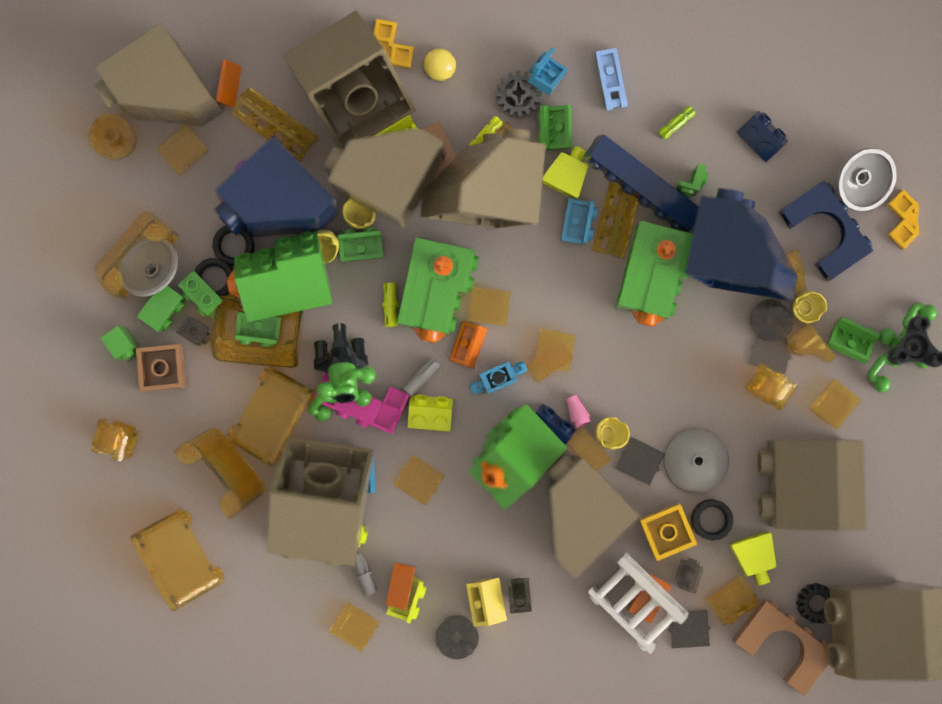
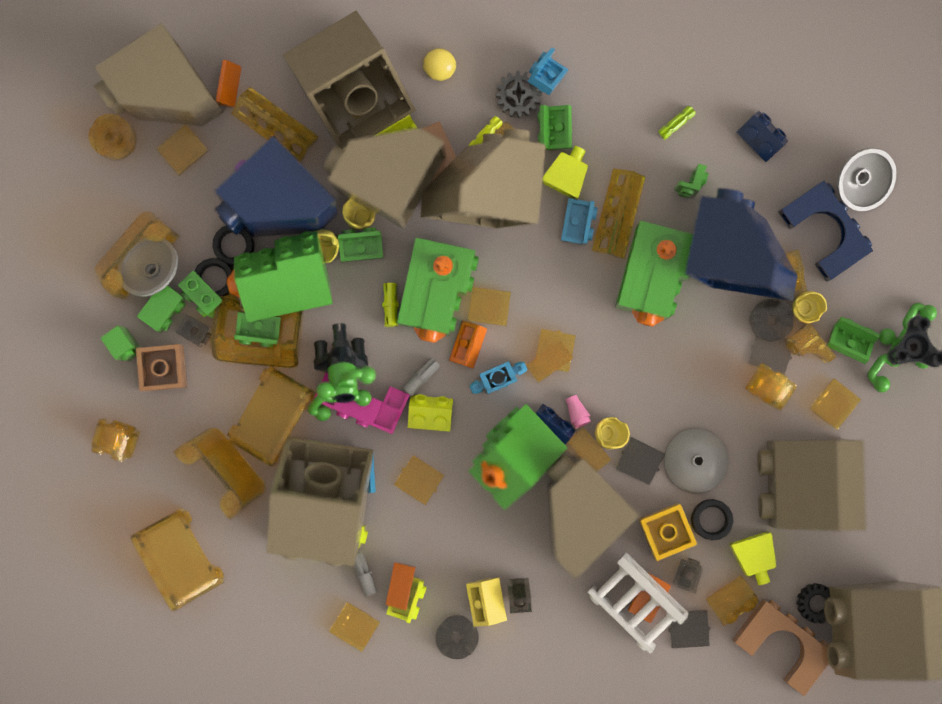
(398, 54): yellow tile -> none
(611, 78): light blue plate -> none
(641, 183): dark blue brick -> none
(907, 210): yellow tile -> none

